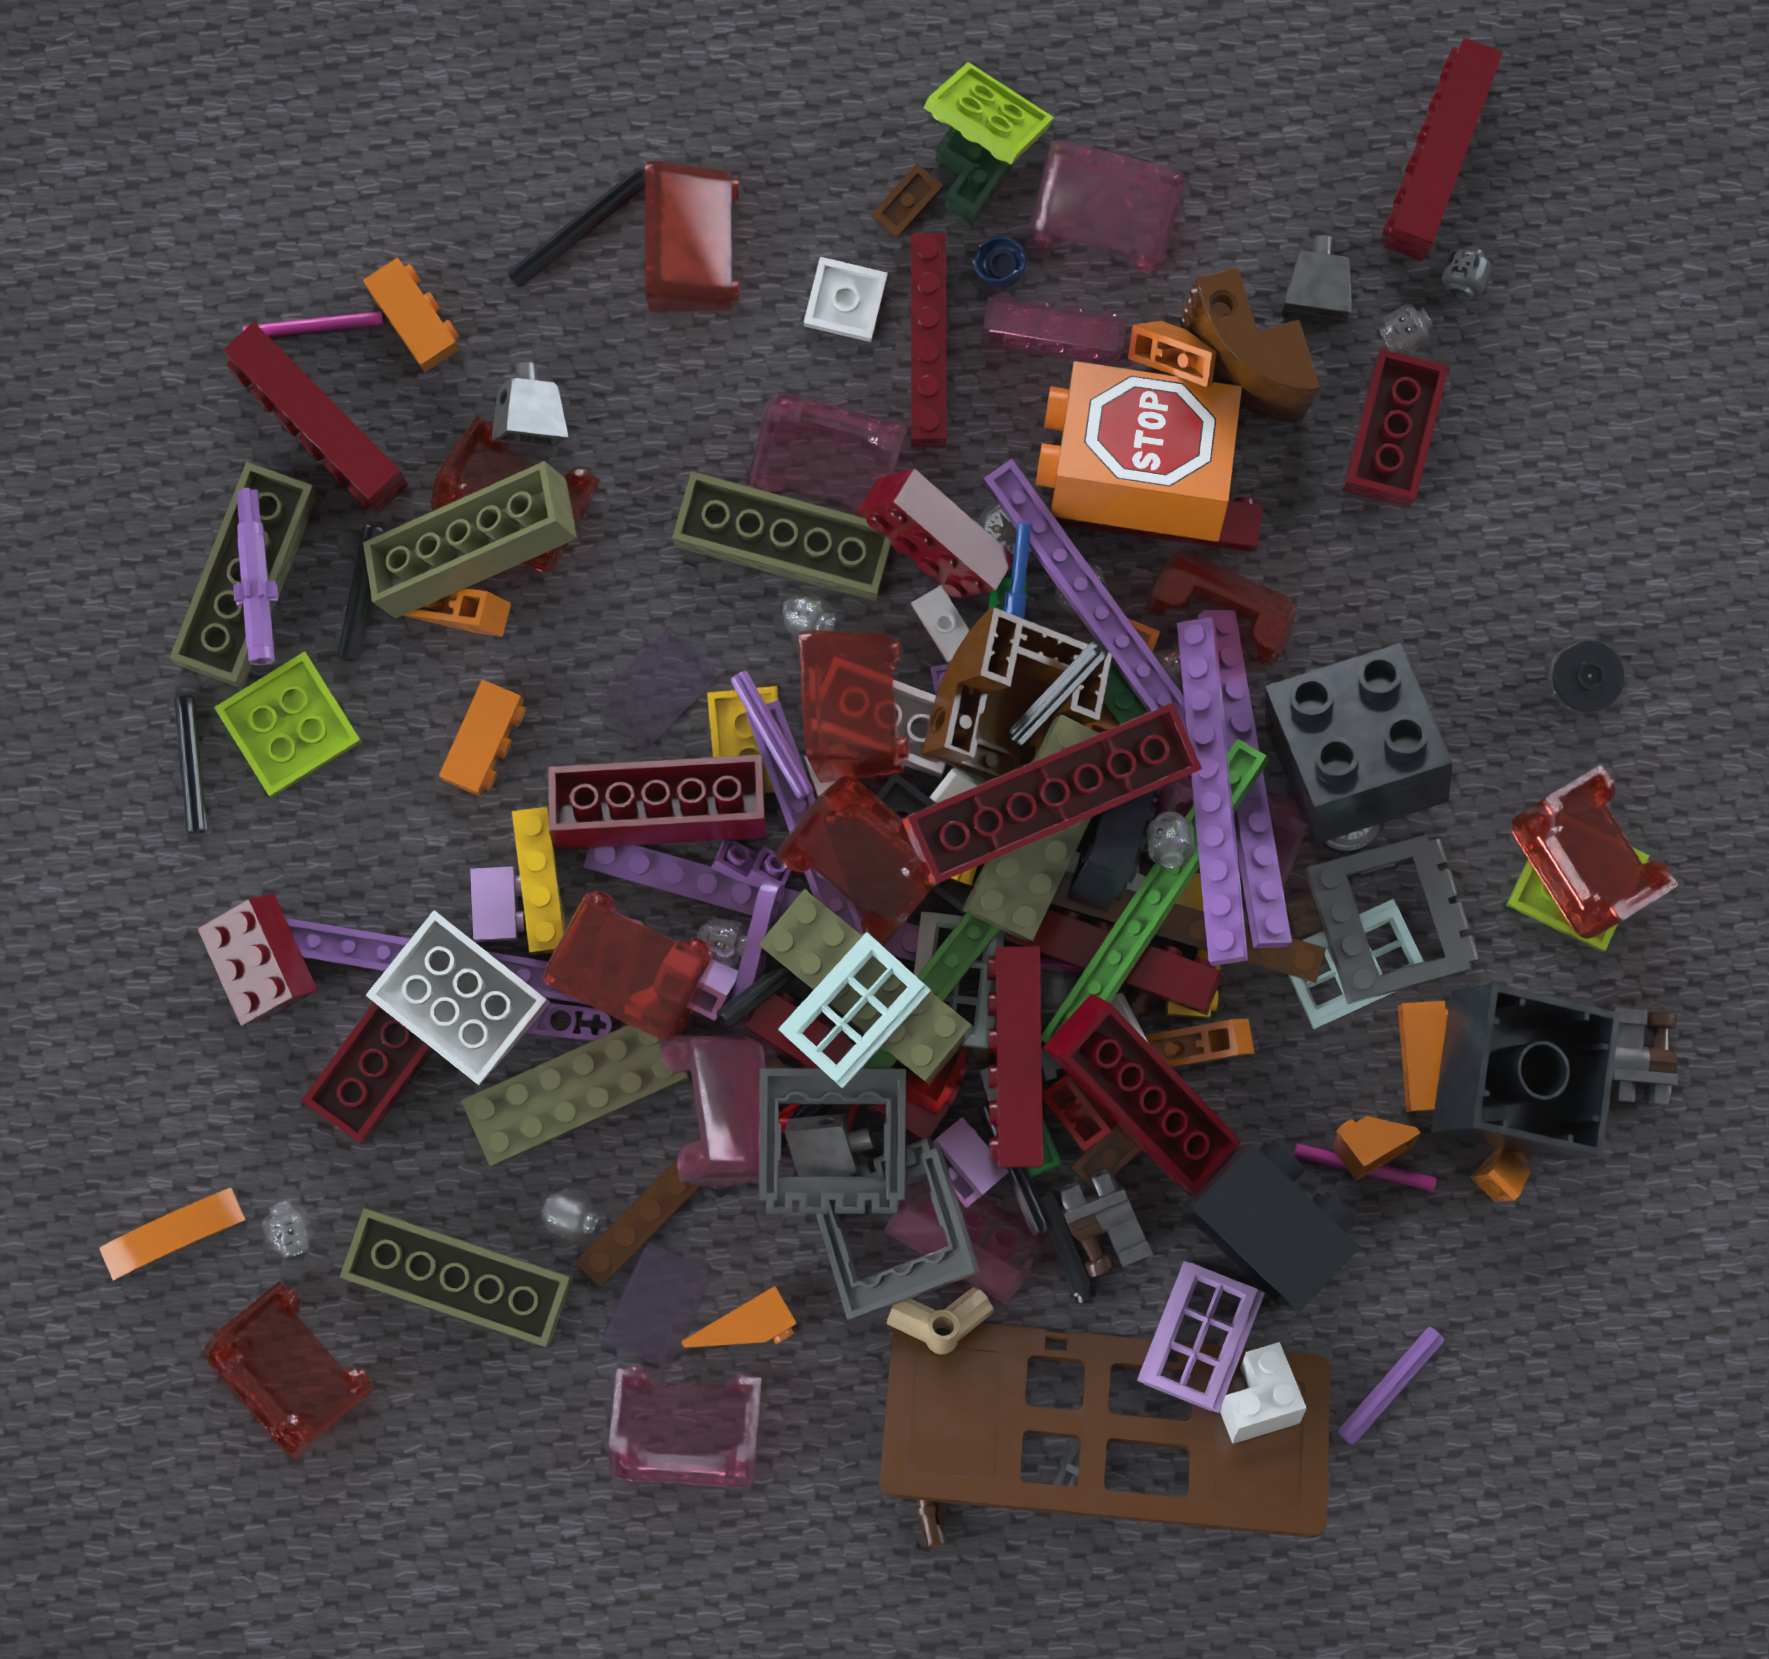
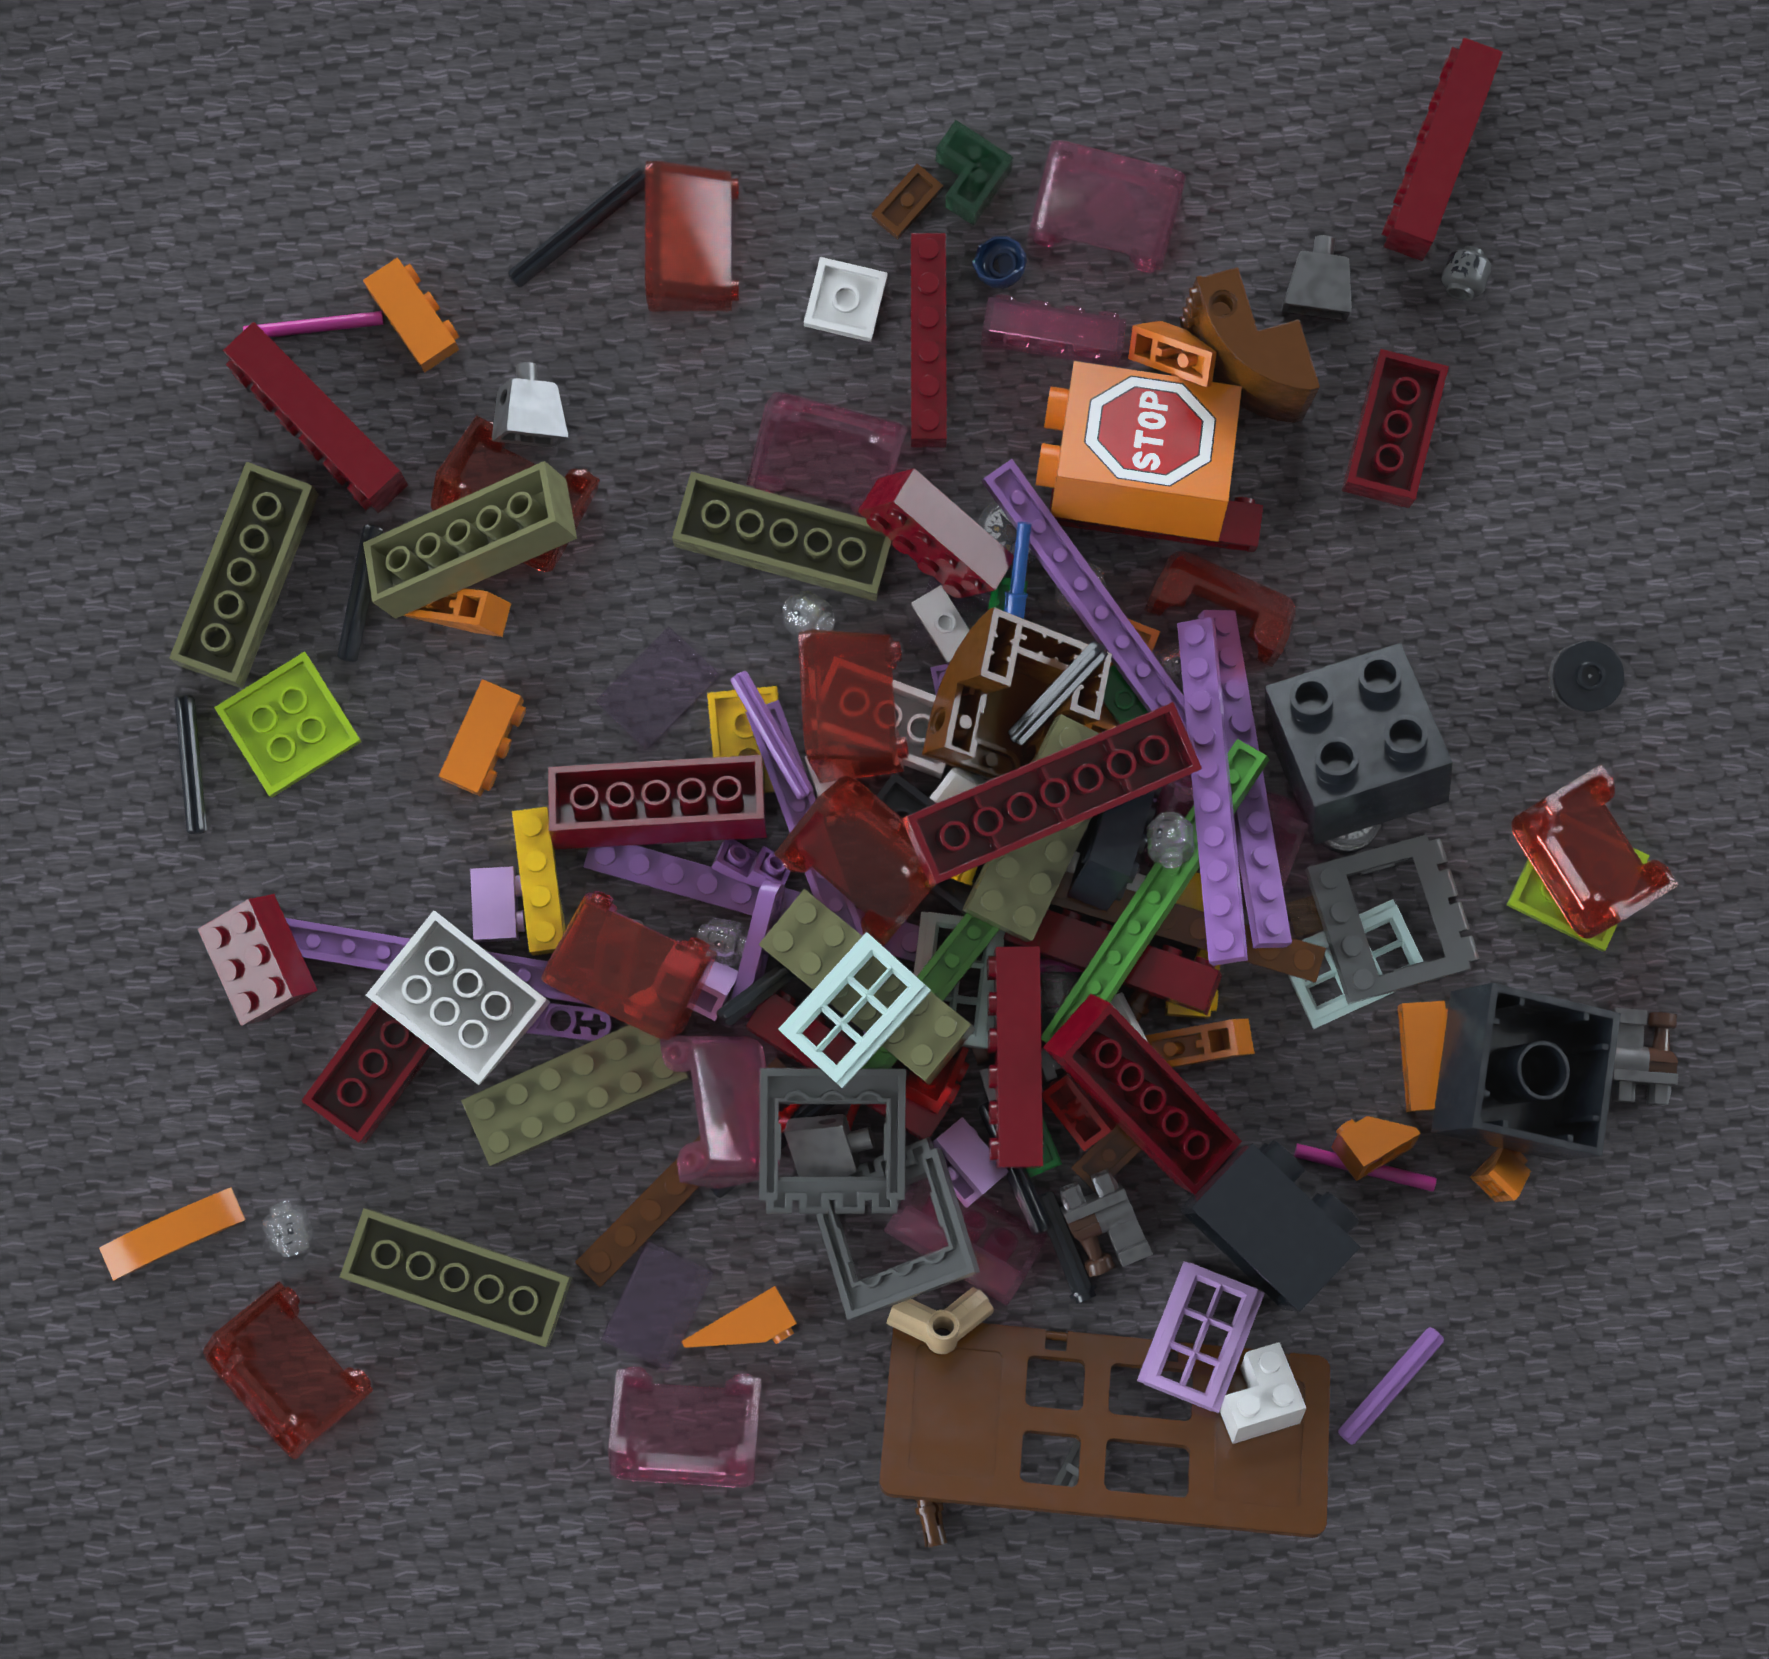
(256, 590): medium lavender piece -> none
(569, 1215): clear head -> none
(988, 113): lime plate -> none
(1406, 329): clear head -> none

